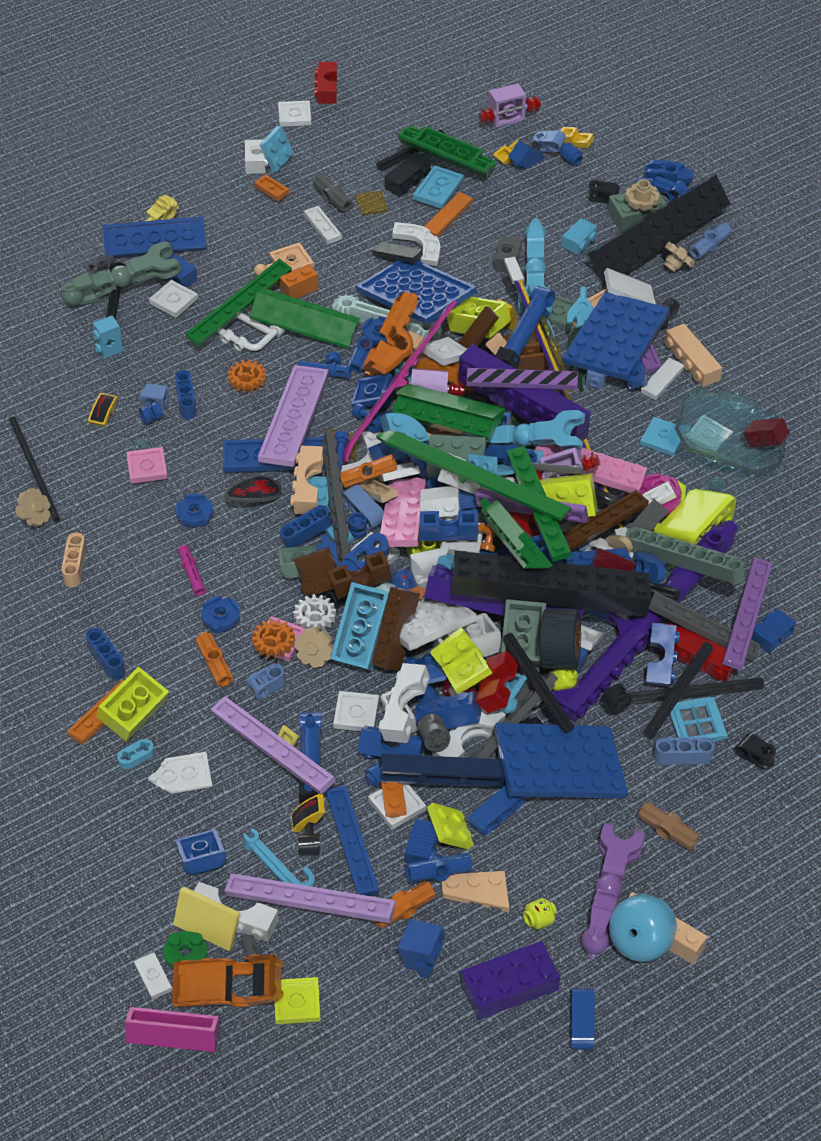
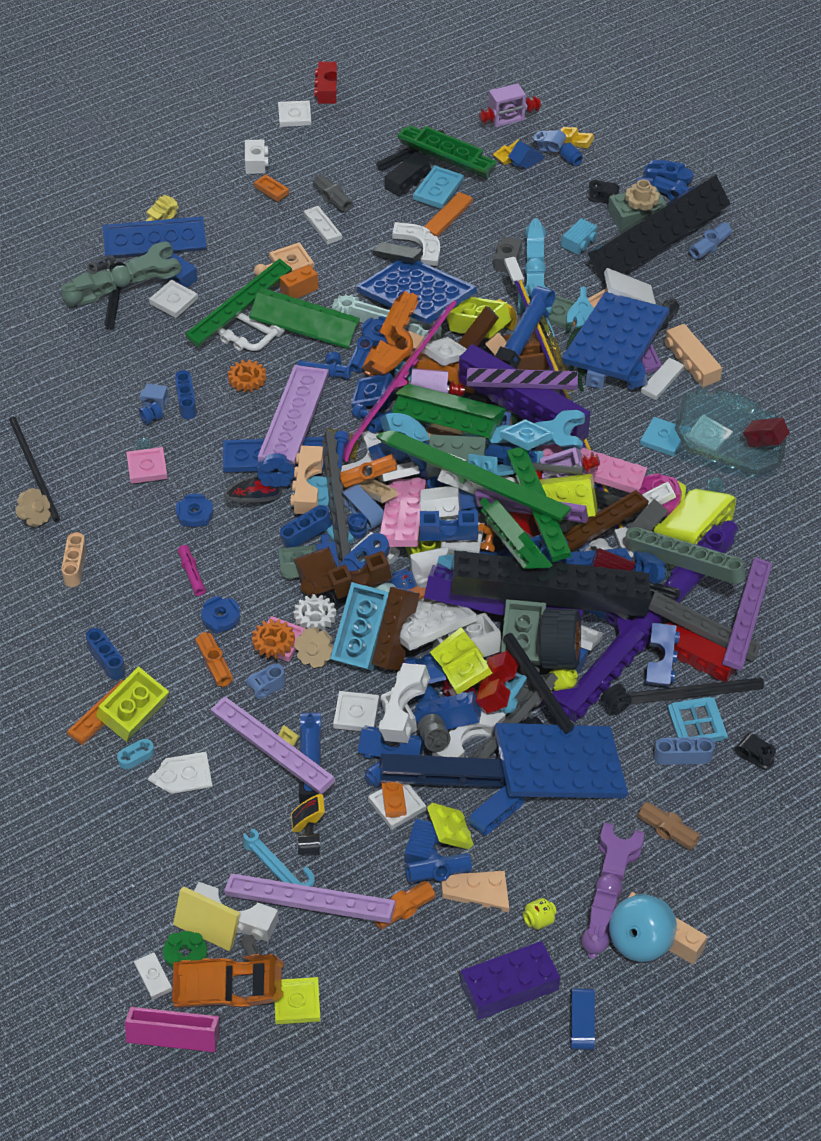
(102, 409): slope -> none
(107, 337): medium azure brick -> none
(201, 852): blue slope -> none
(275, 479): none -> blue plate
(276, 148): medium azure plate -> none
(352, 841): blue plate -> none
(371, 203): clear yellow piece -> none
(421, 946): blue plate -> none
(526, 434): none -> medium azure tile
(619, 541): tan tile -> none
(677, 257): tan plant -> none
(678, 690): black axle -> none
(773, 630): blue brick -> none

